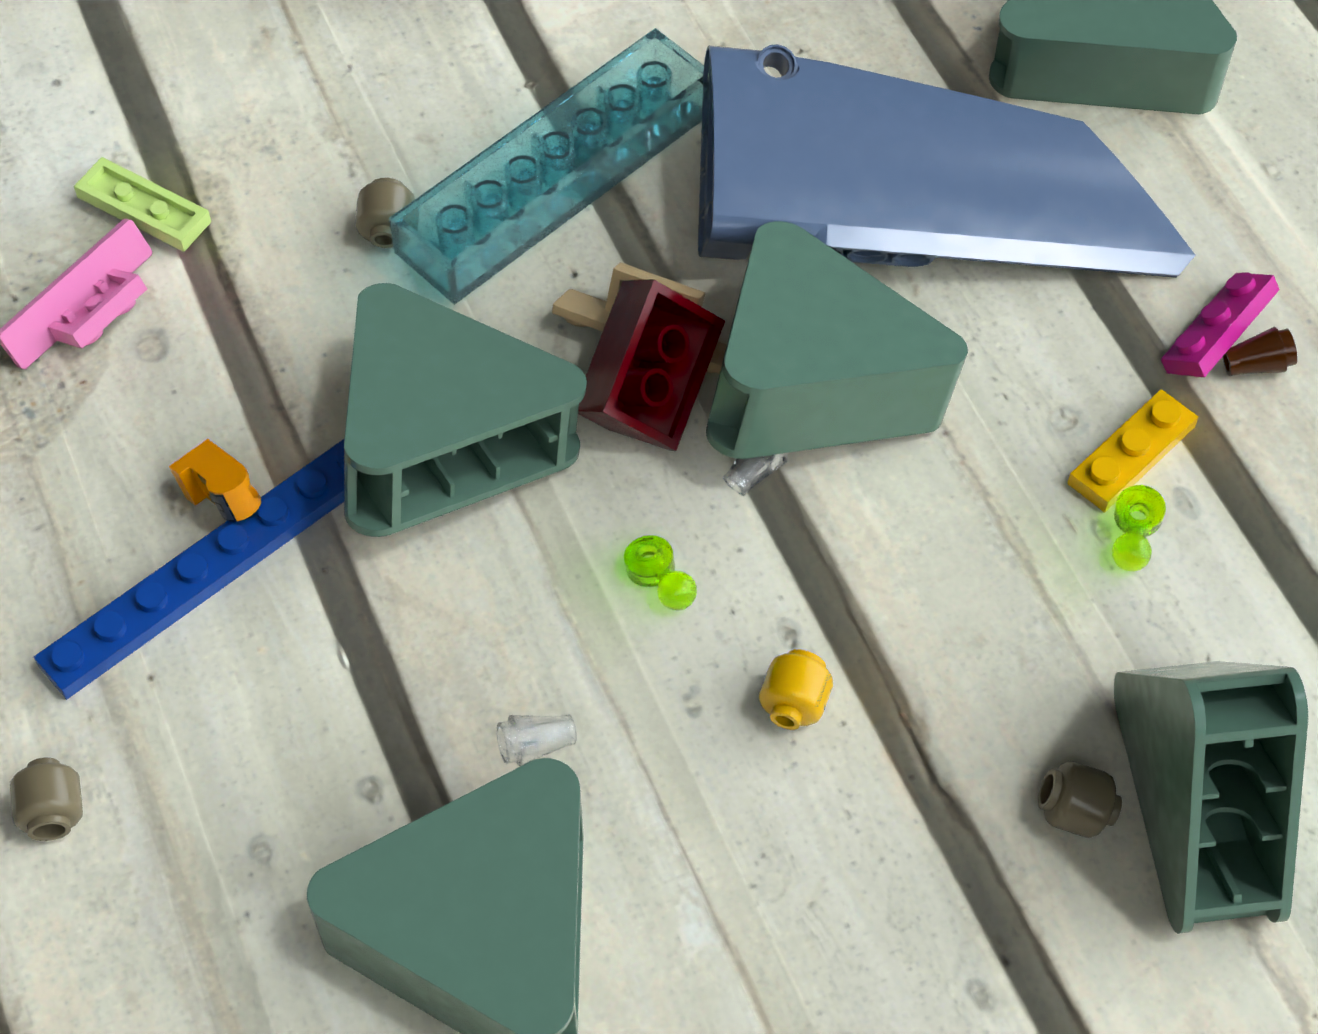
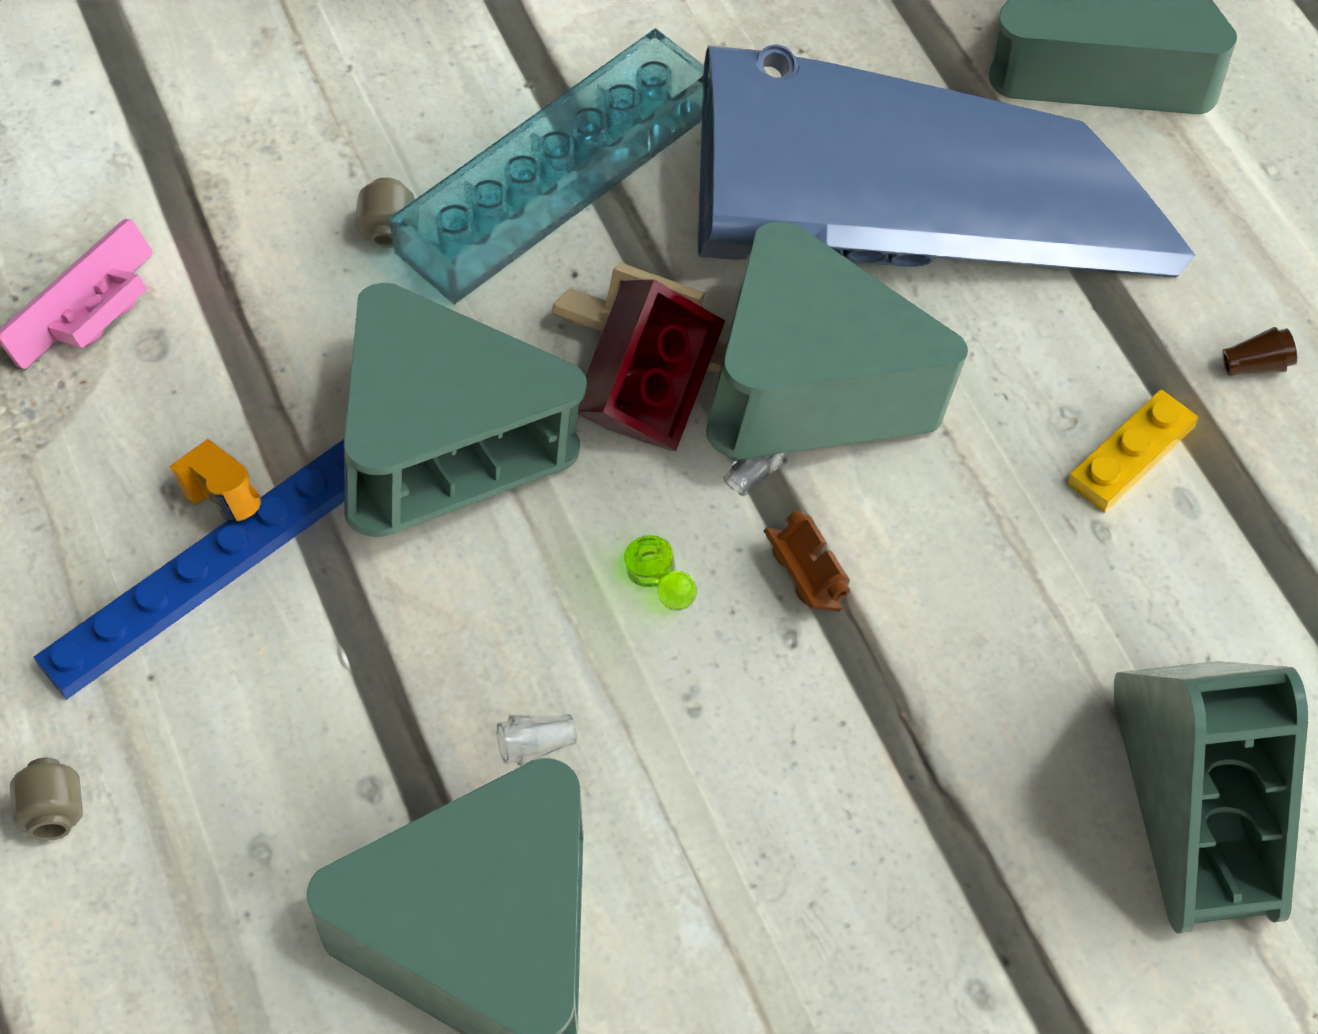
(144, 202): yellowish green plate -> none
(796, 689): yellow head -> none
(817, 580): none -> dark orange hinge
(1079, 799): dark tan head -> none
(1132, 549): clear neon green plate -> none
(1220, 324): dark pink plate -> none

